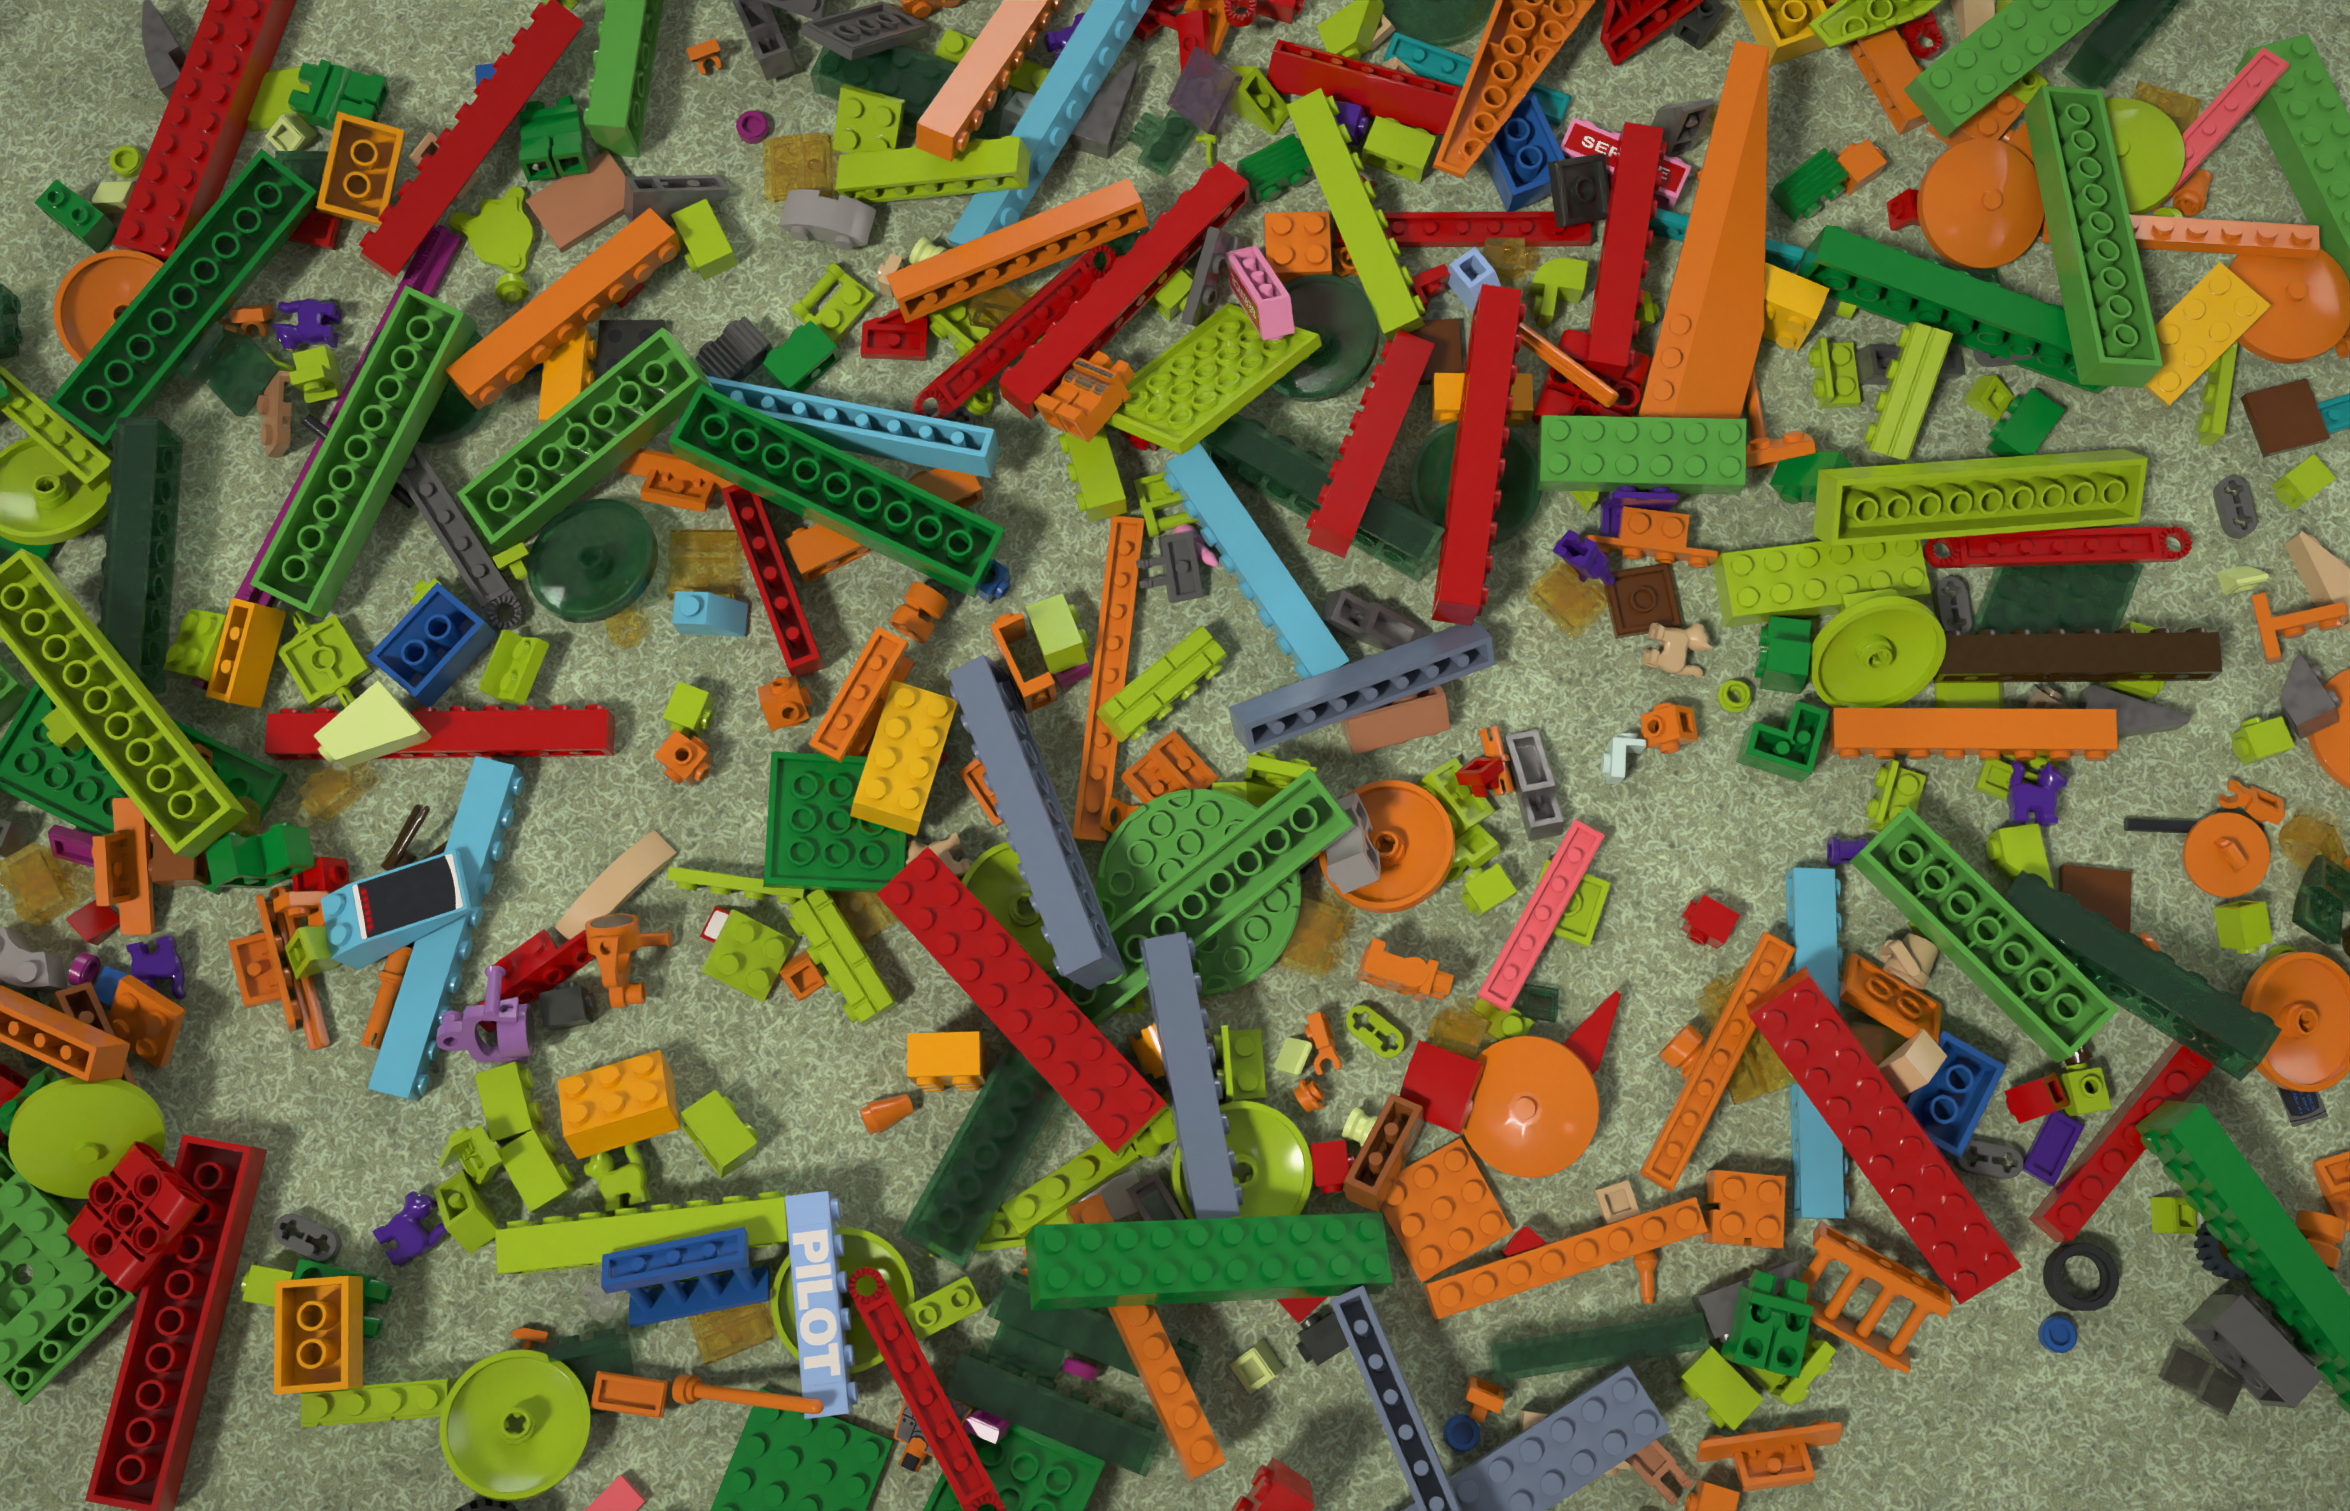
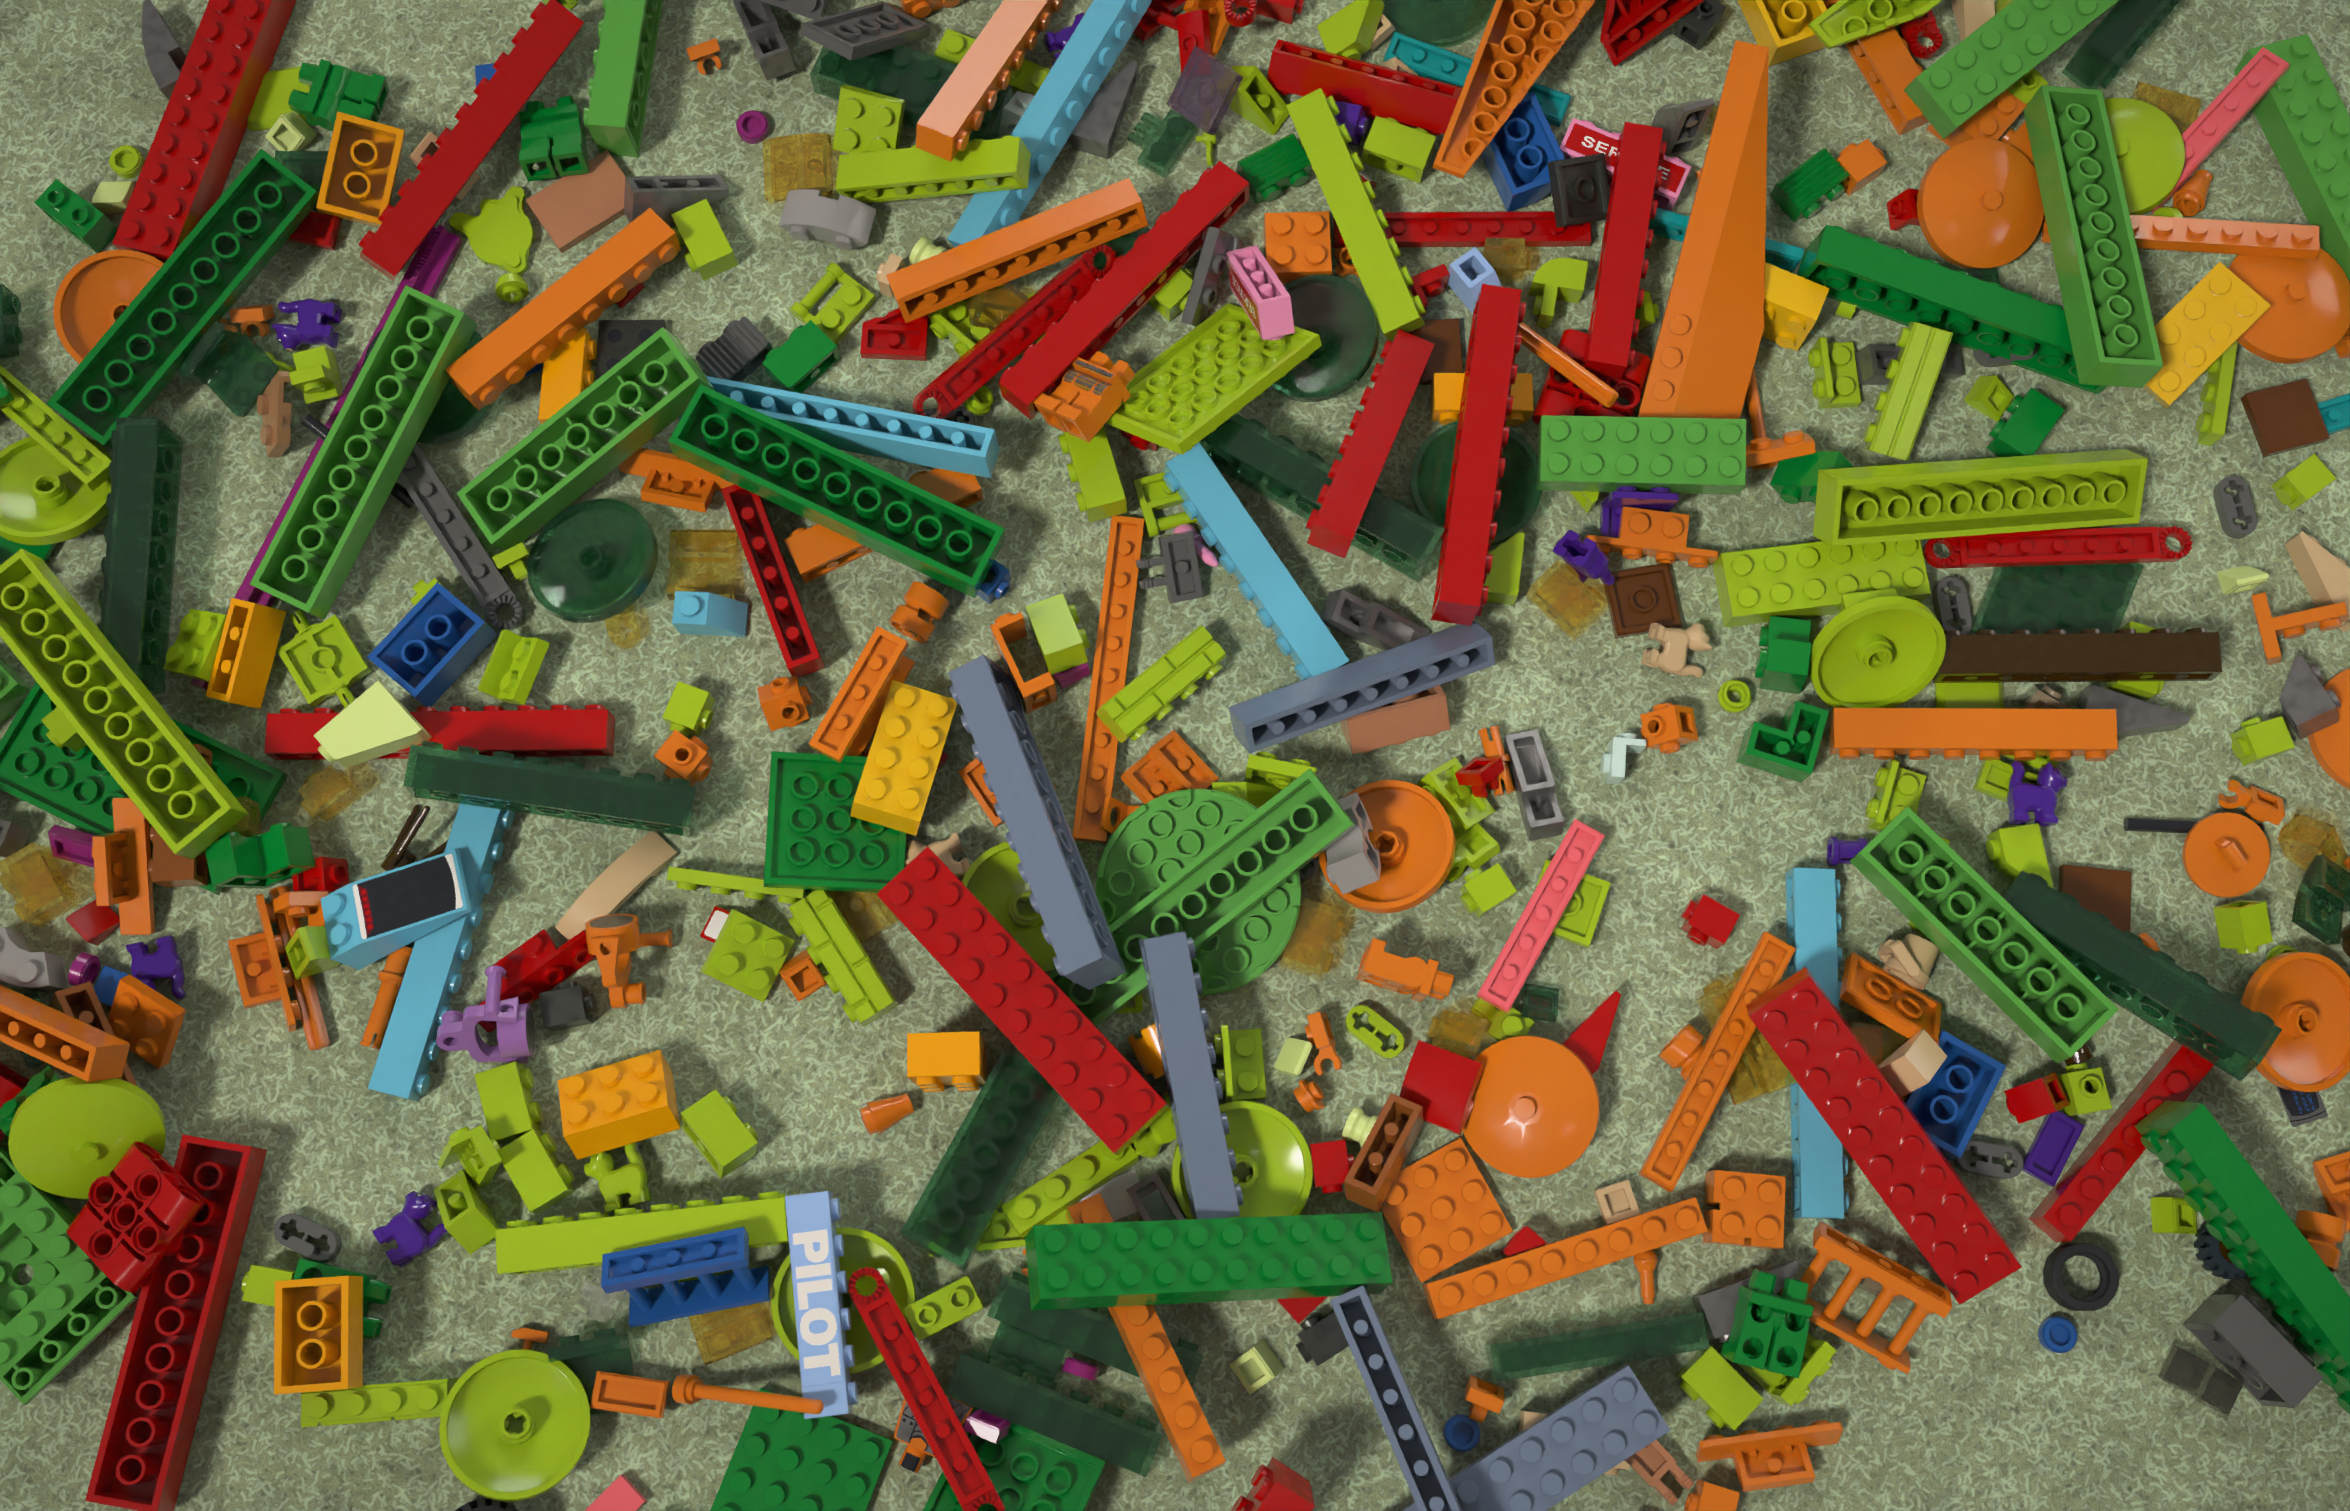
(549, 789): none -> clear green brick
(1506, 571): none -> lime slope

